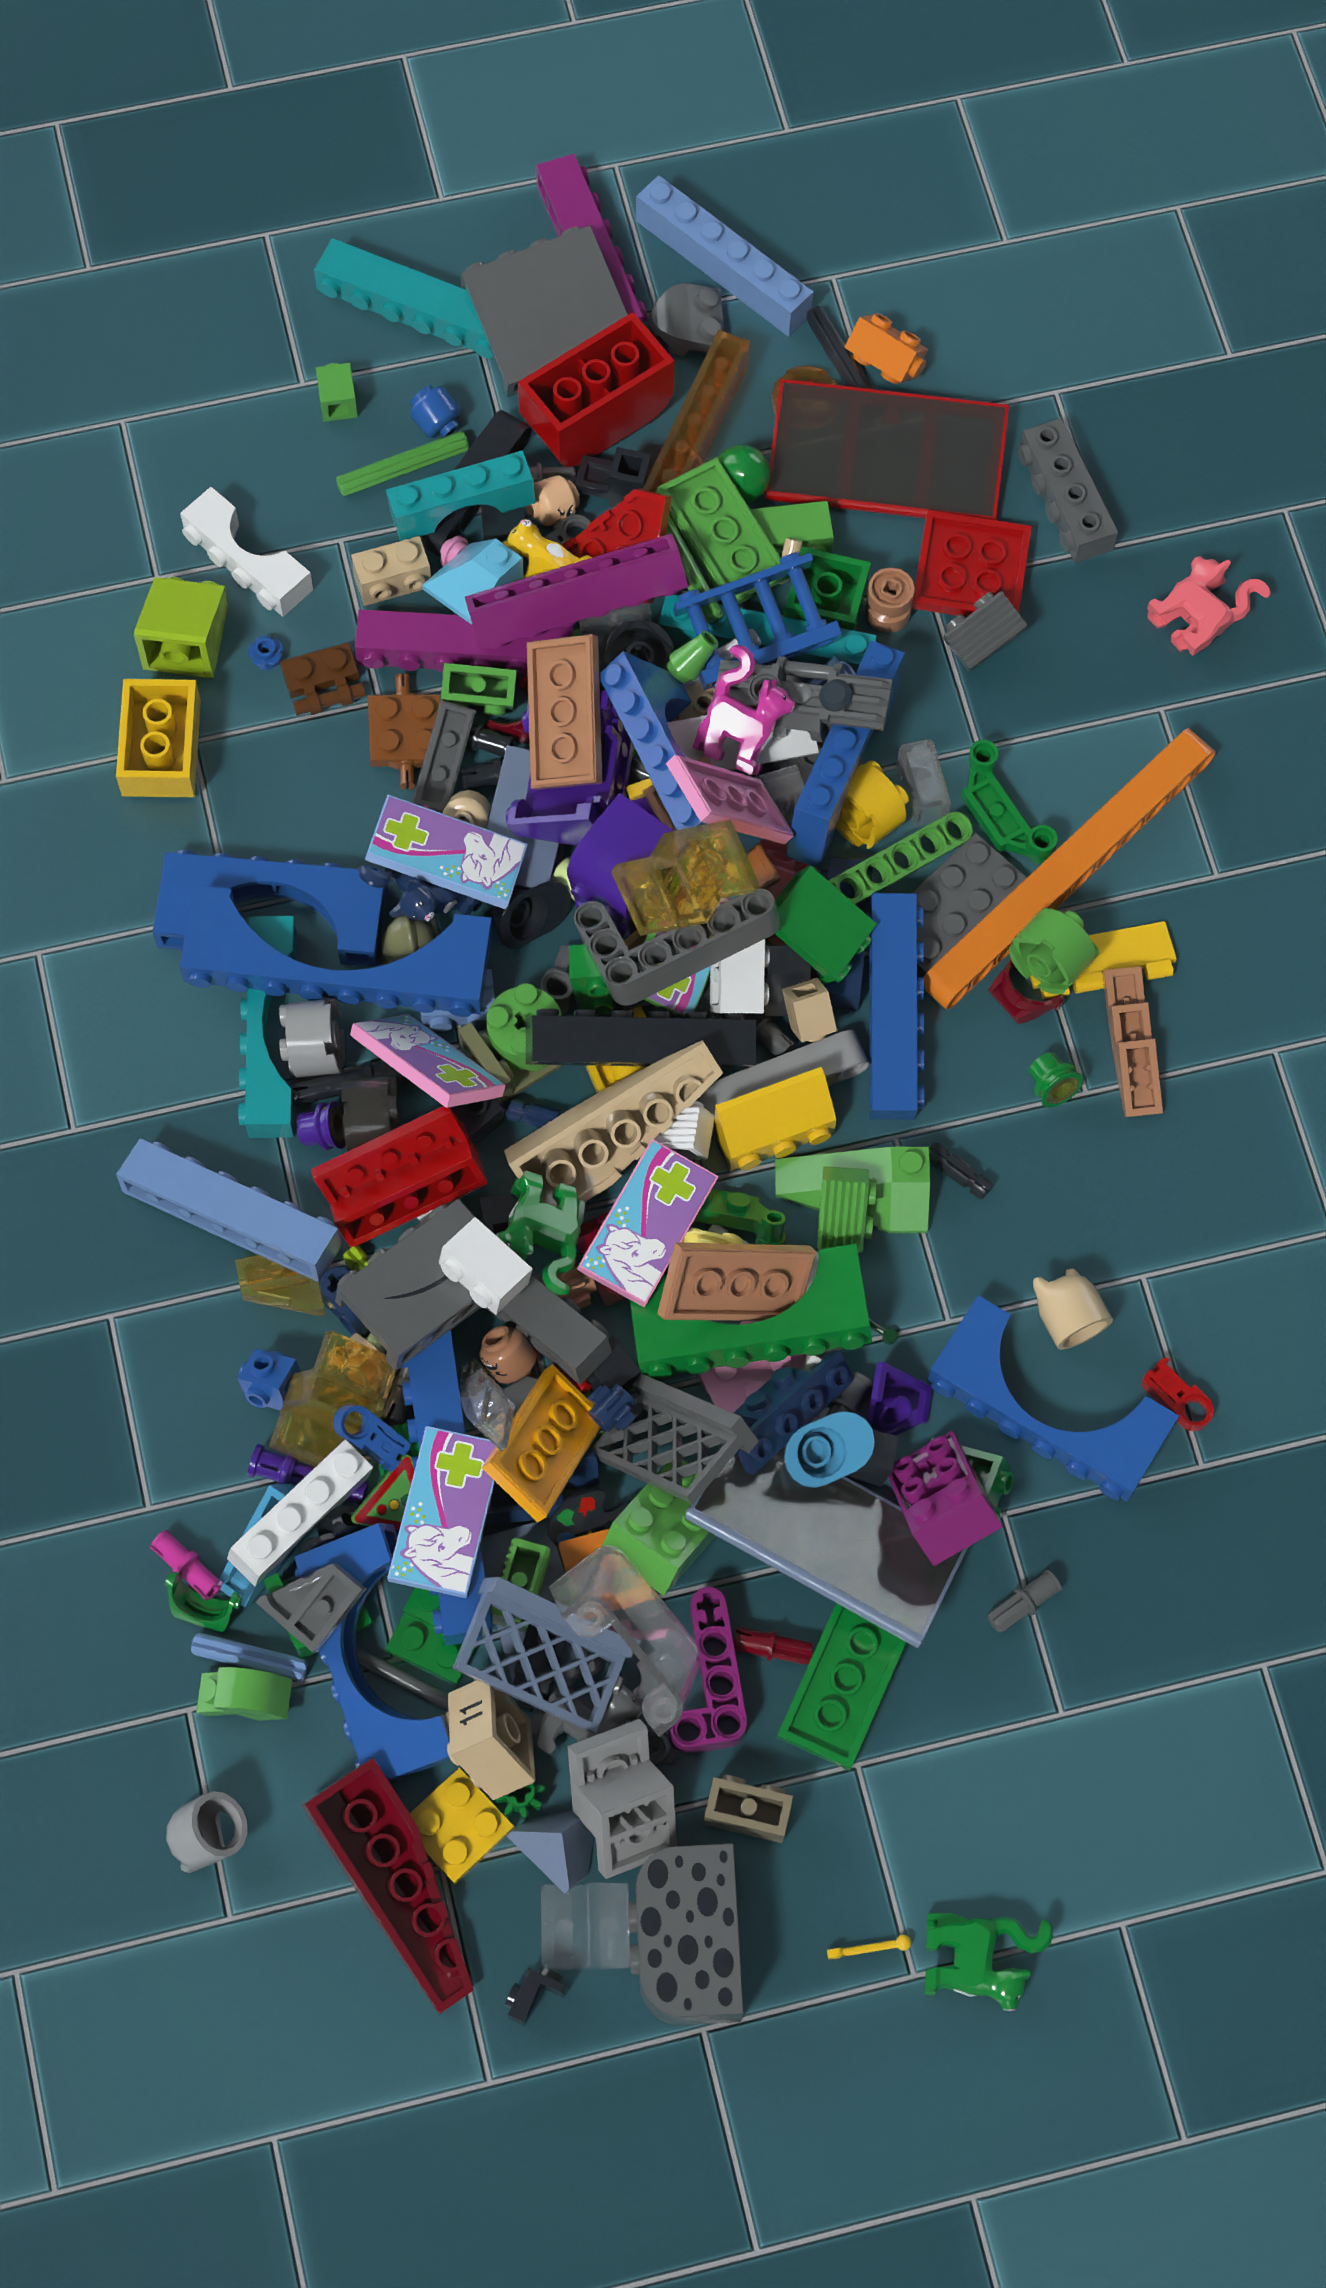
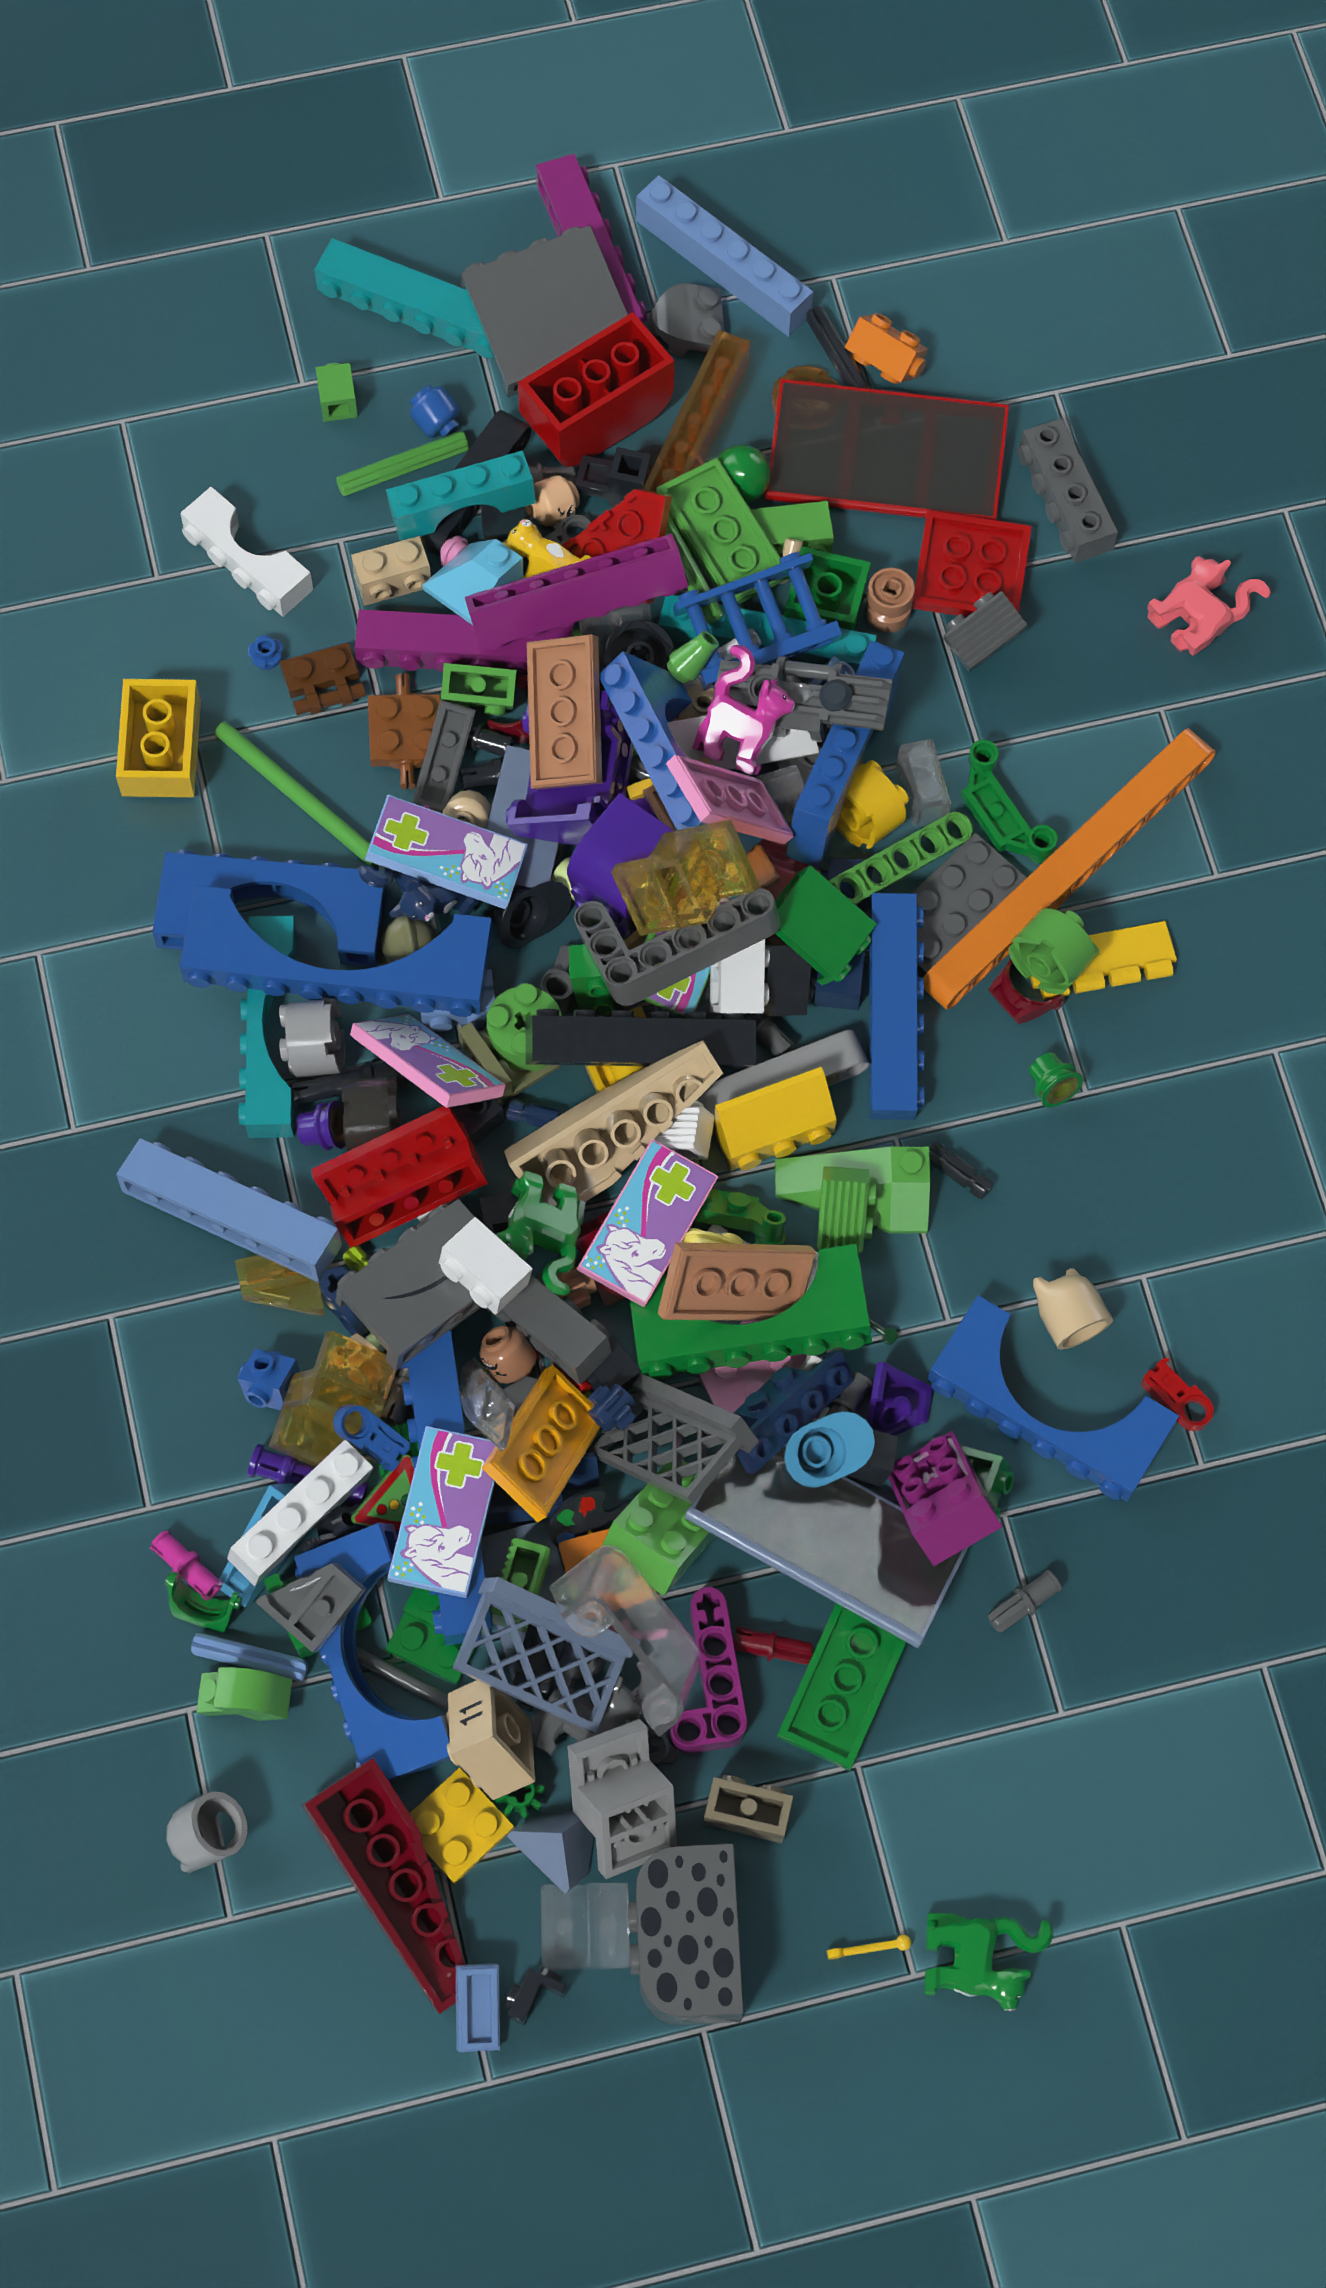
(181, 626): lime slope -> none
(294, 790): none -> bright green piece
(477, 2008): none -> medium blue tile
(809, 1010): tan brick -> none
(1132, 1042): nougat slope -> none

